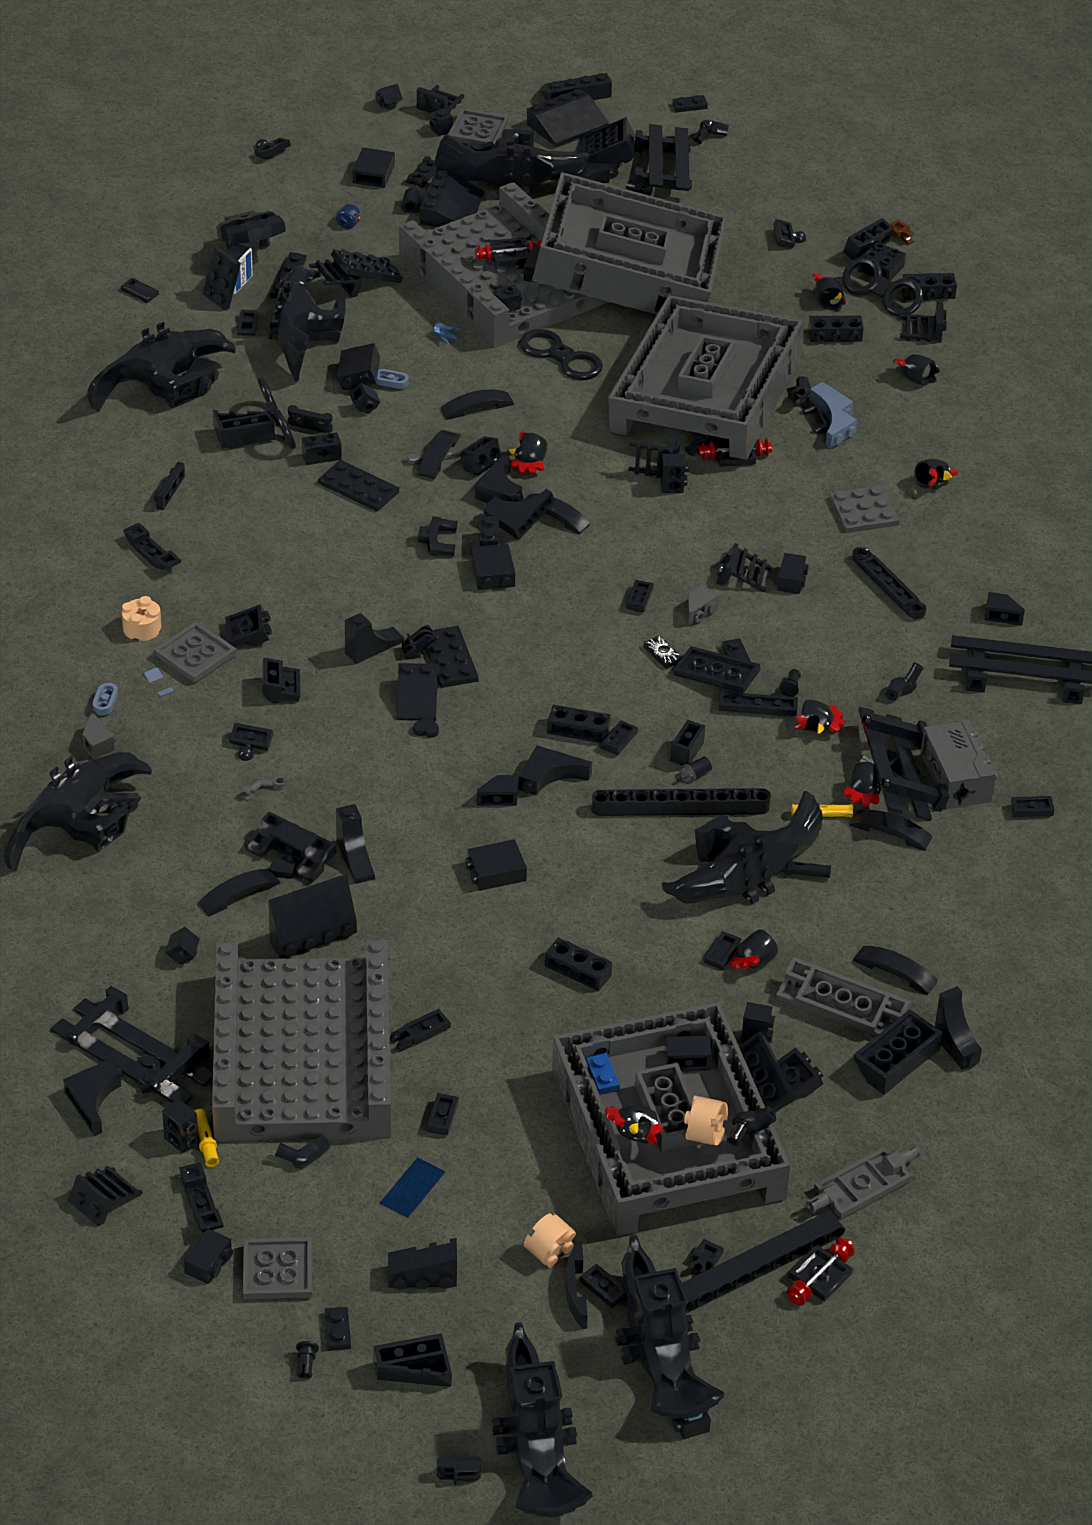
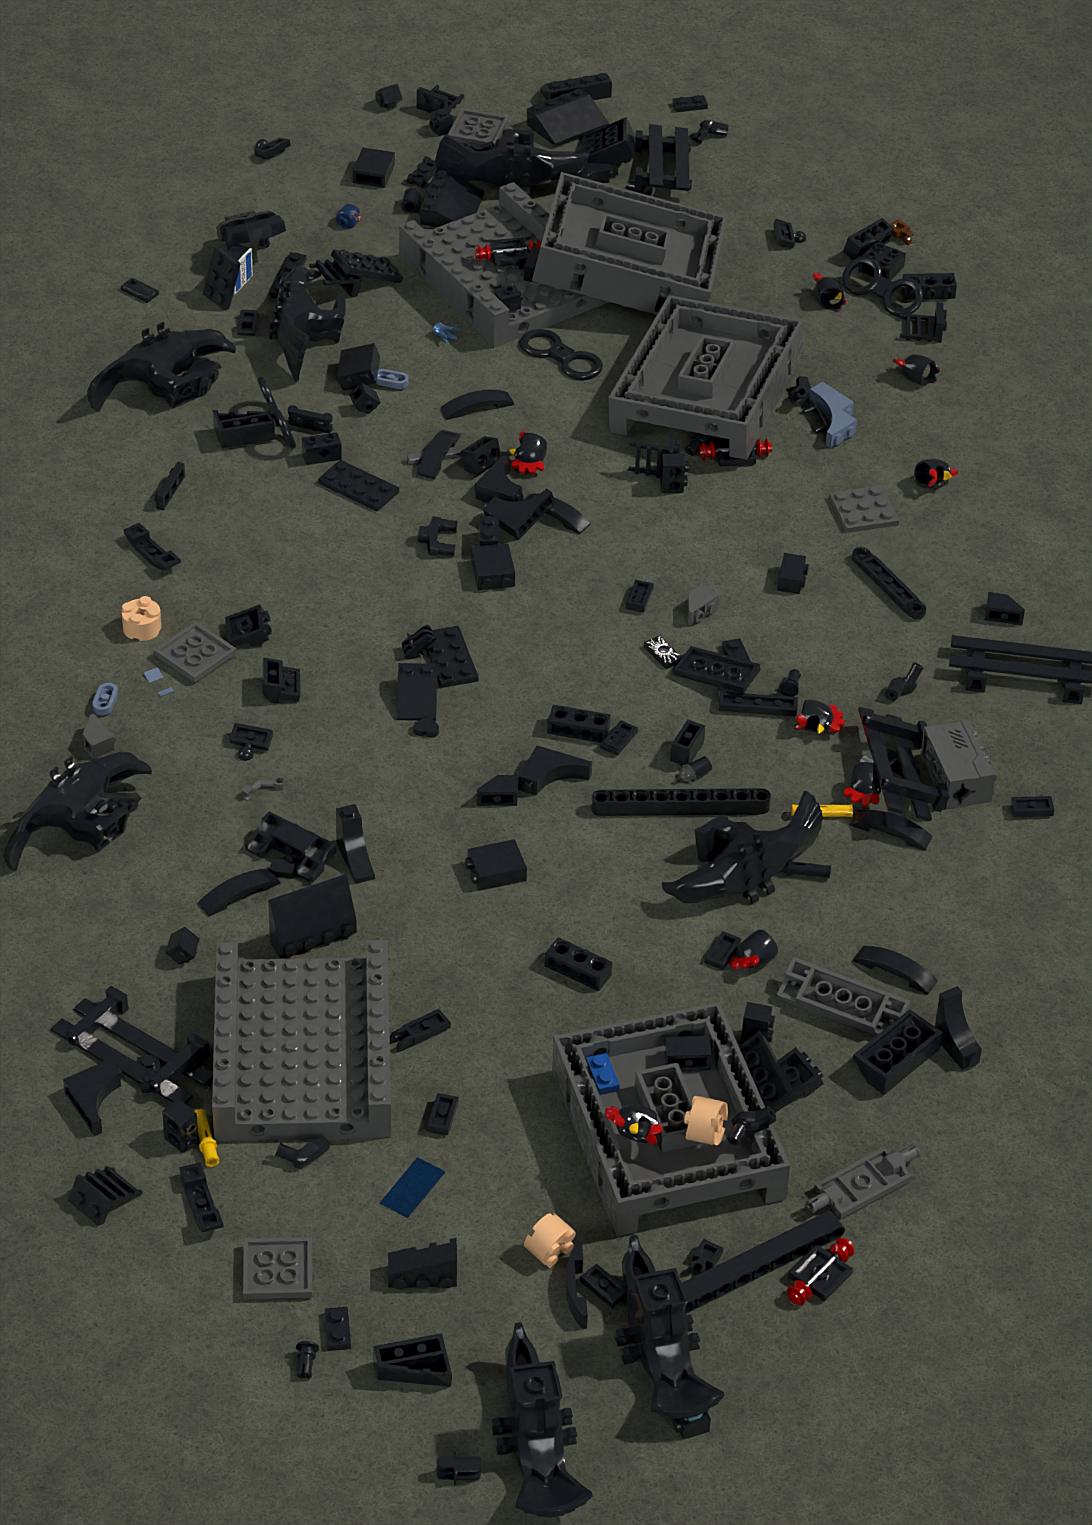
(208, 1256): black brick -> none
(364, 642): black arch -> none
(733, 564): black plate -> none
(836, 328): black brick -> none

